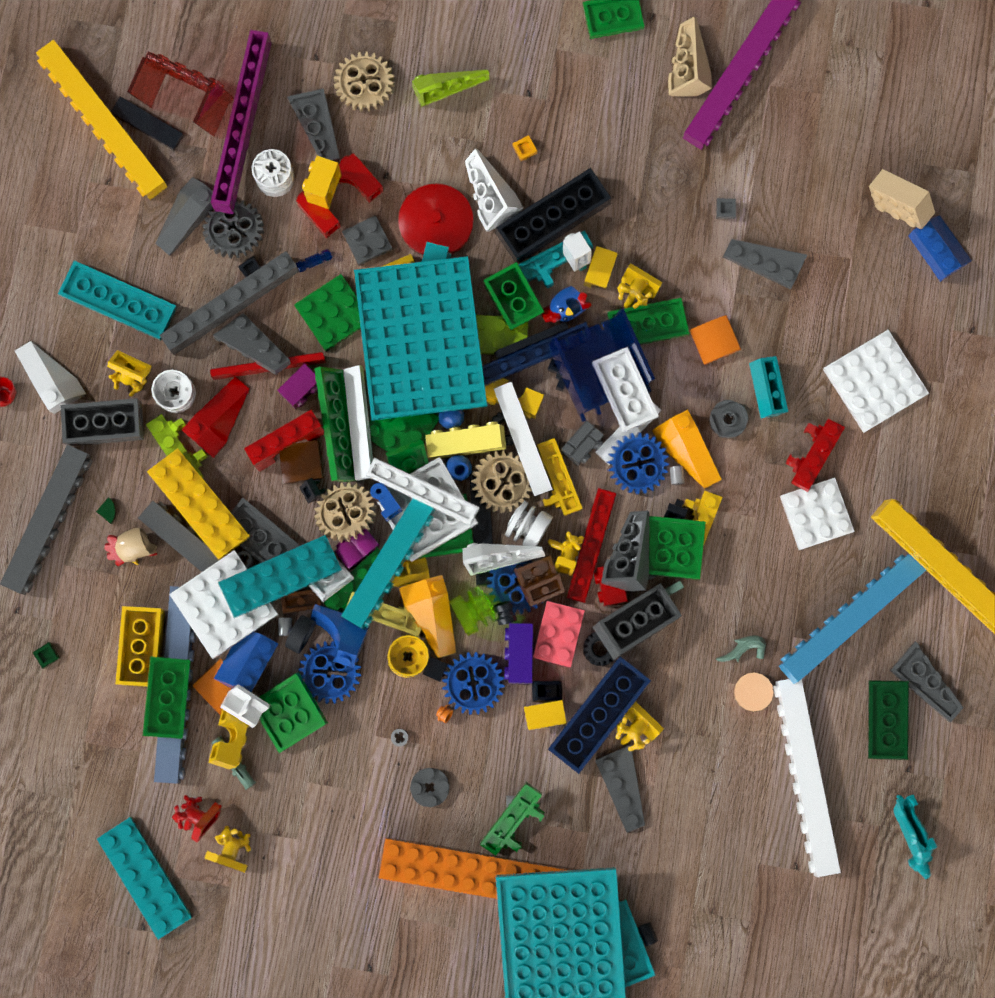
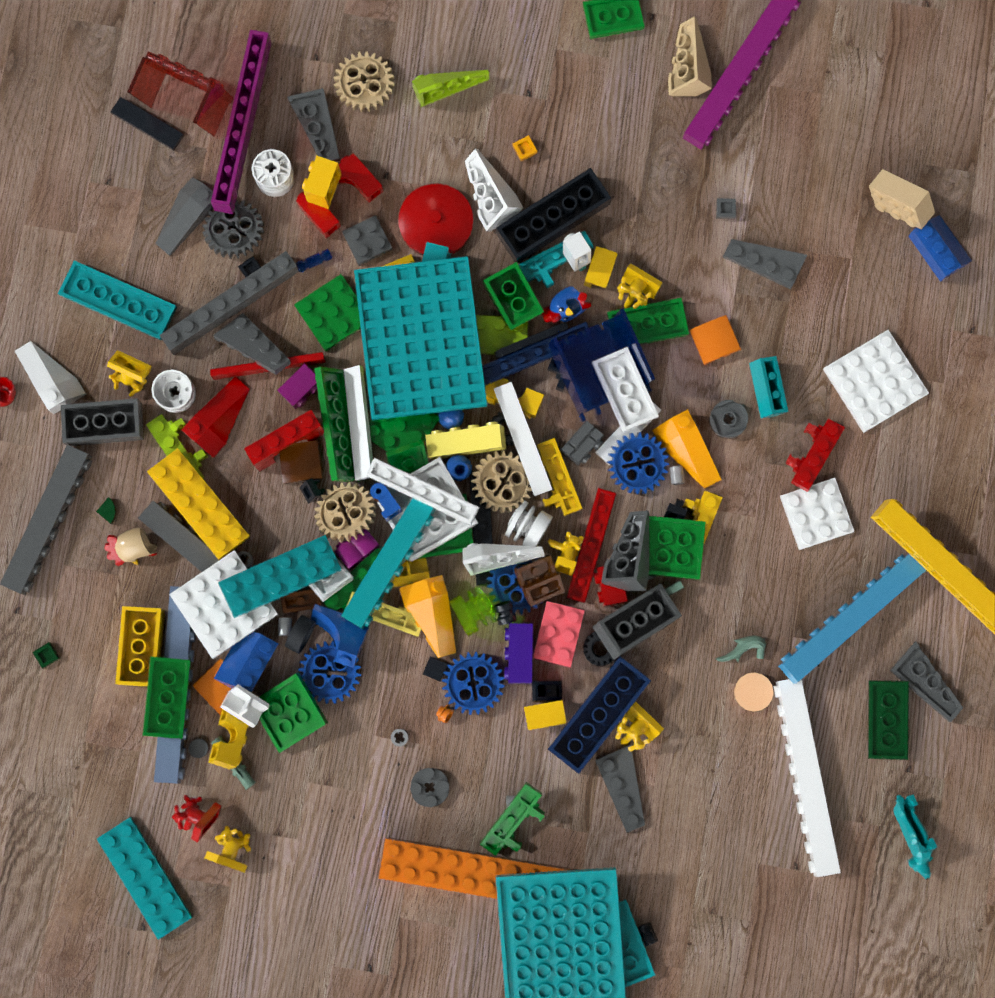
(101, 119): yellow brick -> none
(198, 748): none -> dark grey piece
(265, 537): dark grey plate -> none
(407, 644): yellow wheel -> none

